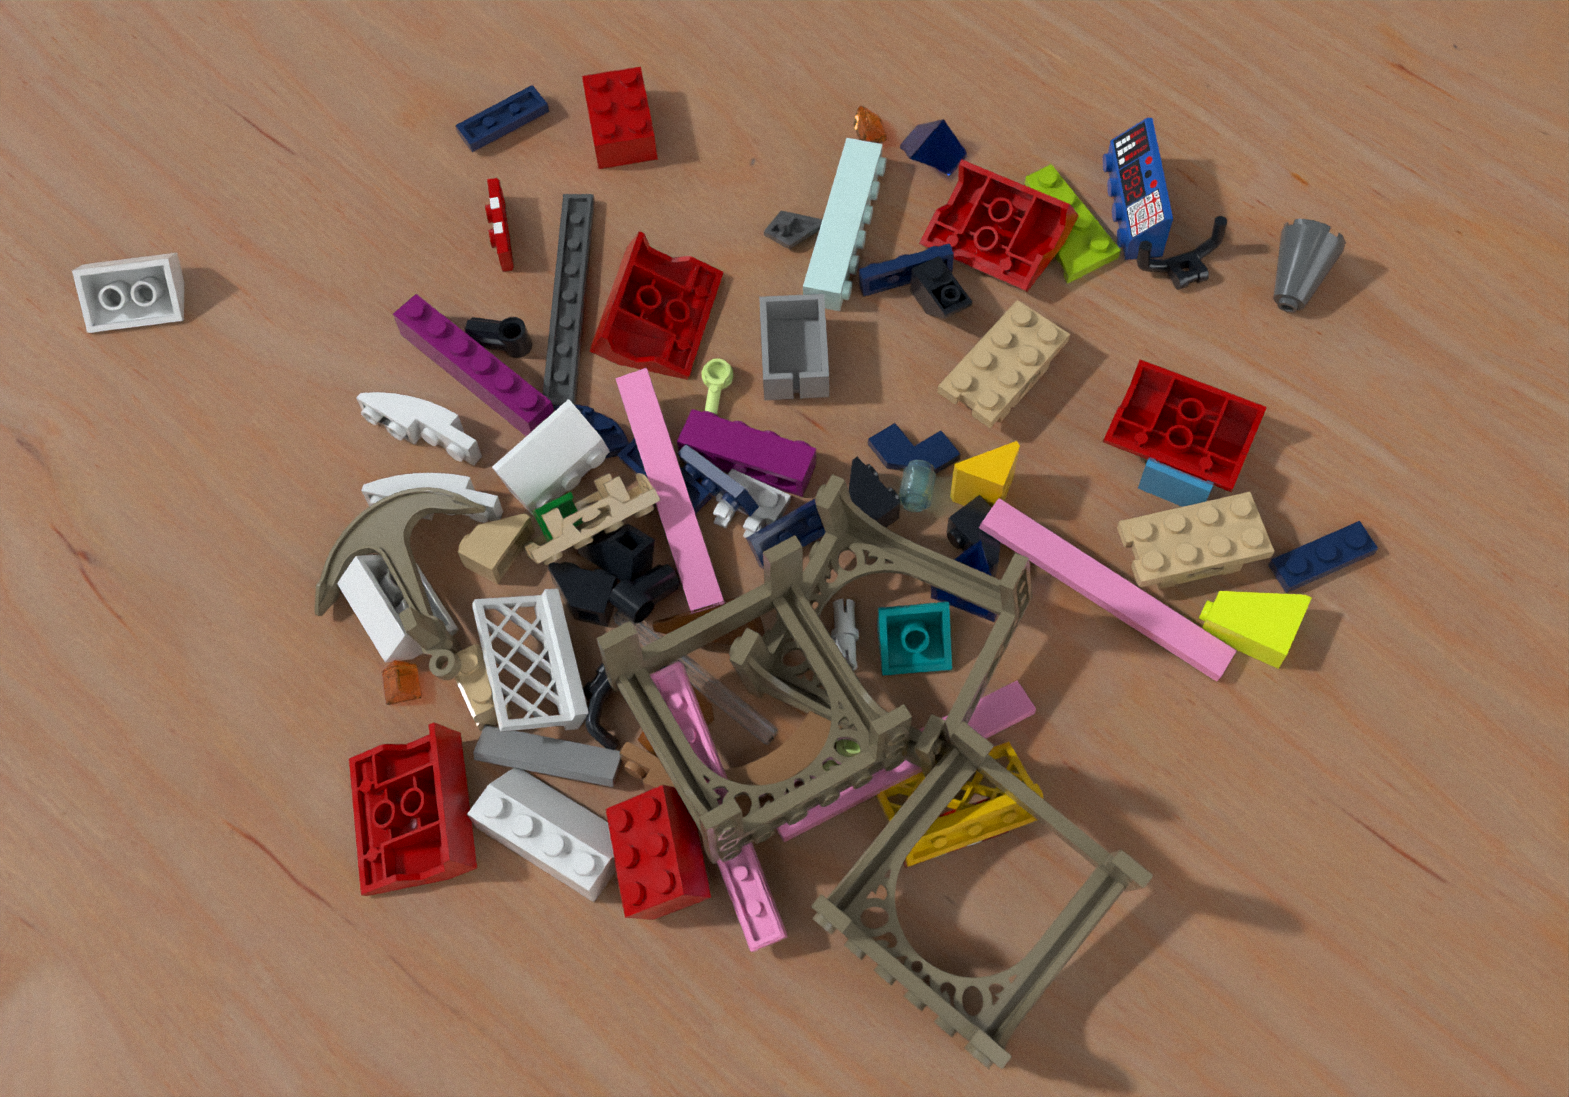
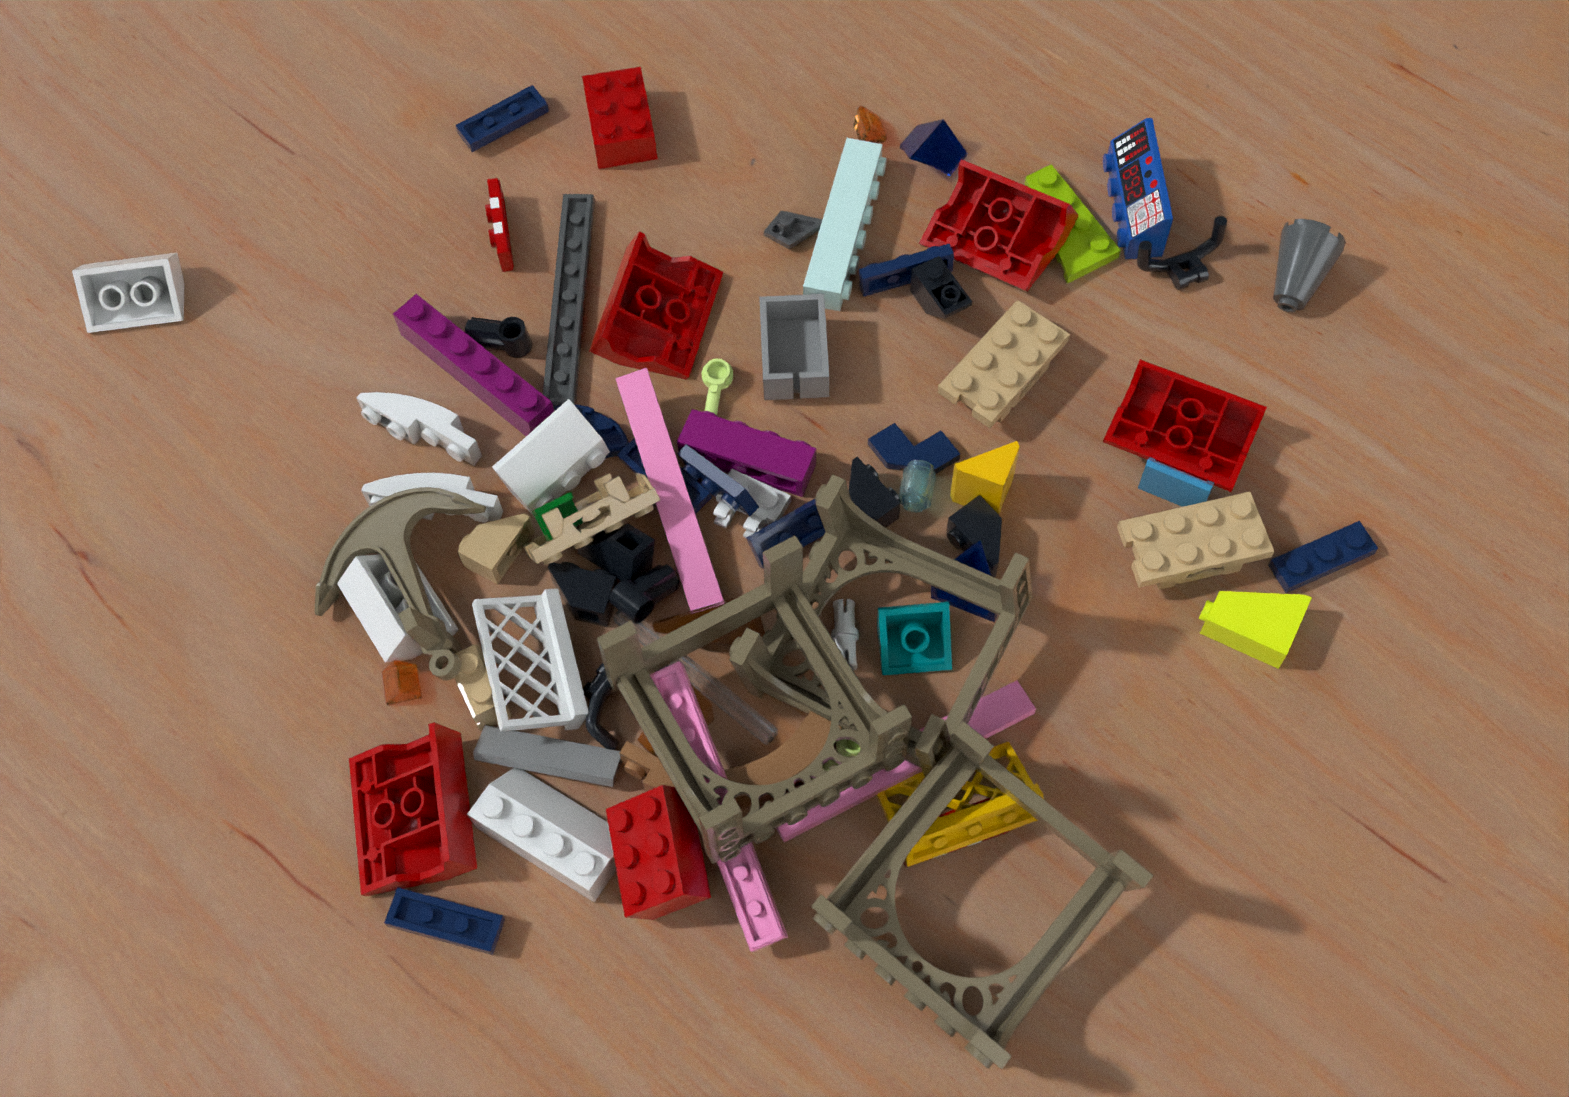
(444, 921): none -> dark blue plate
(1108, 590): bright pink tile -> none

